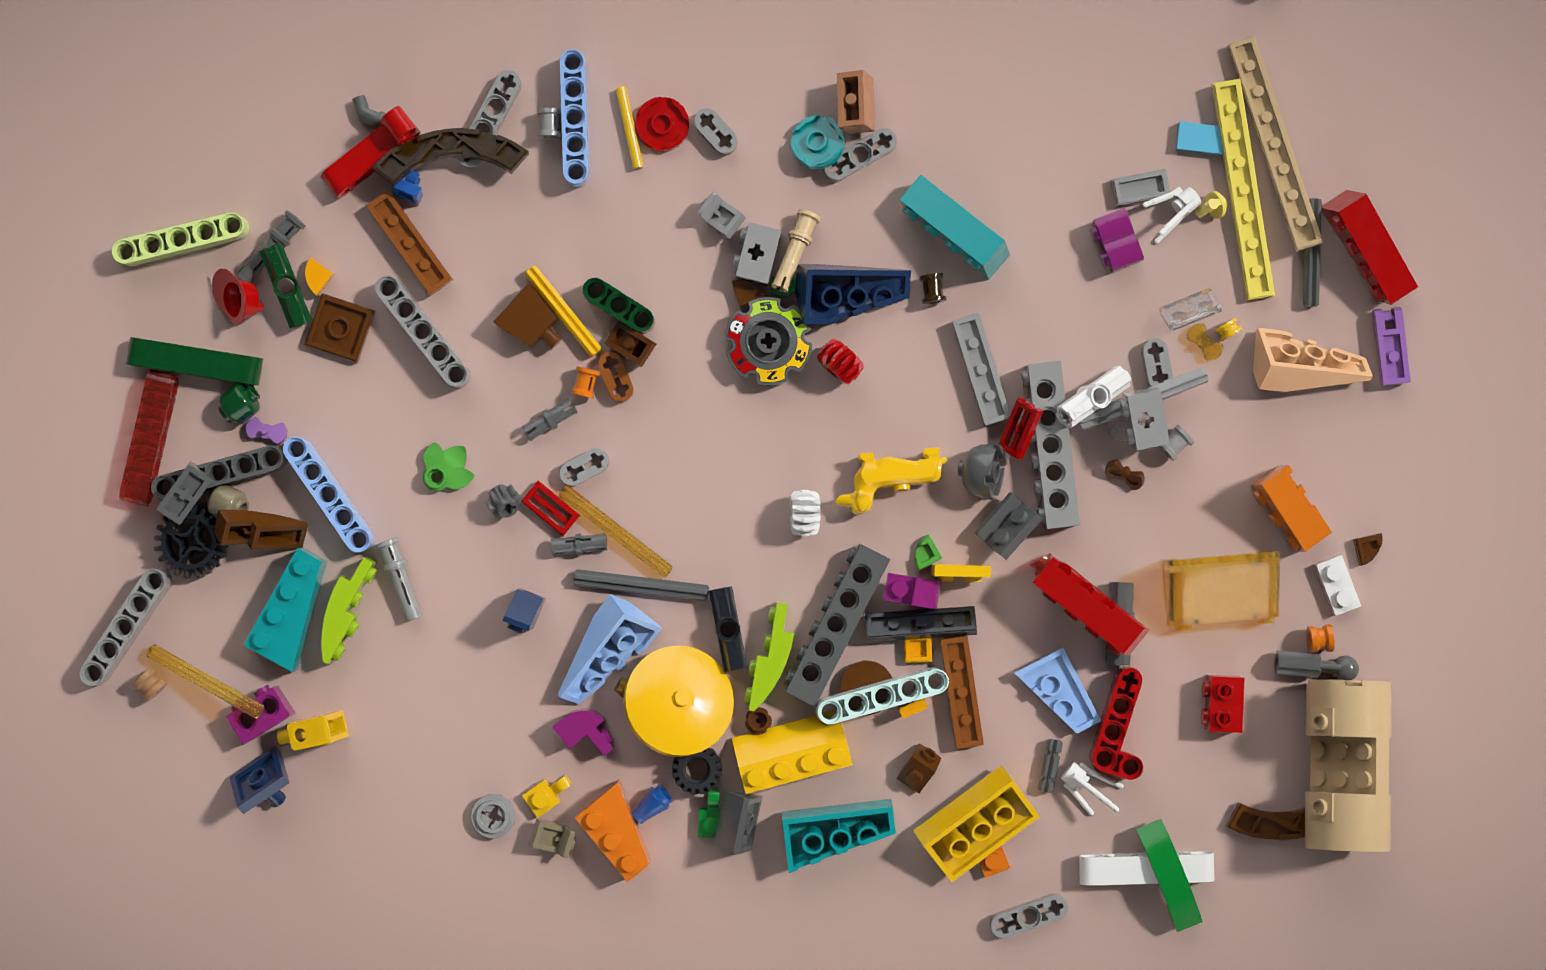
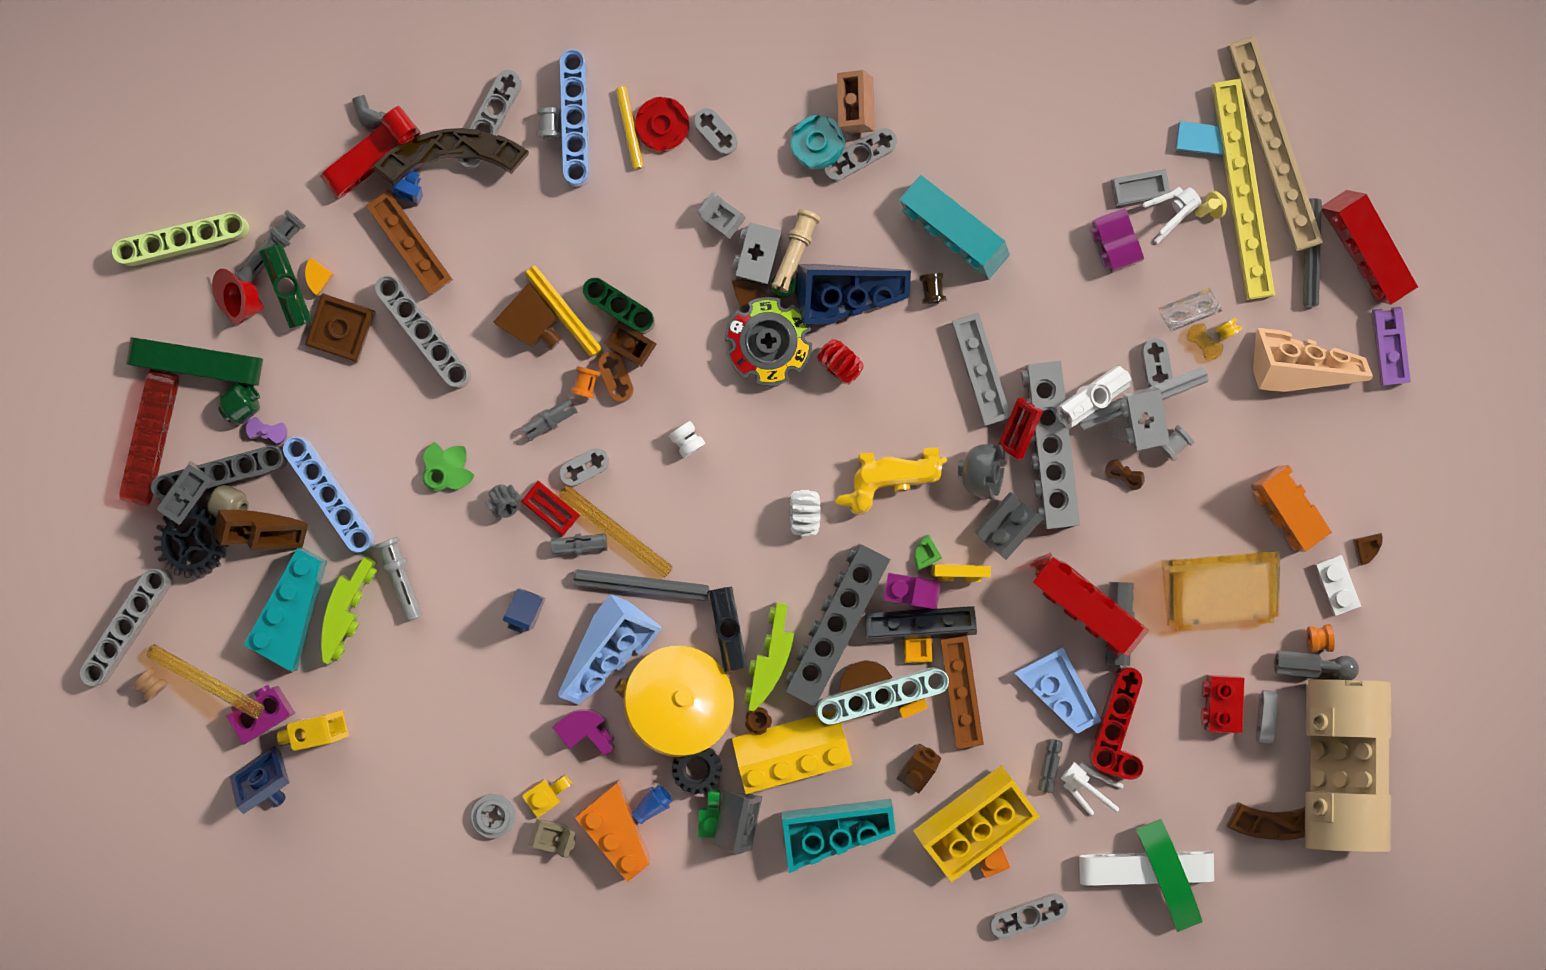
(690, 445): none -> white wheel
(1267, 716): none -> light grey beam

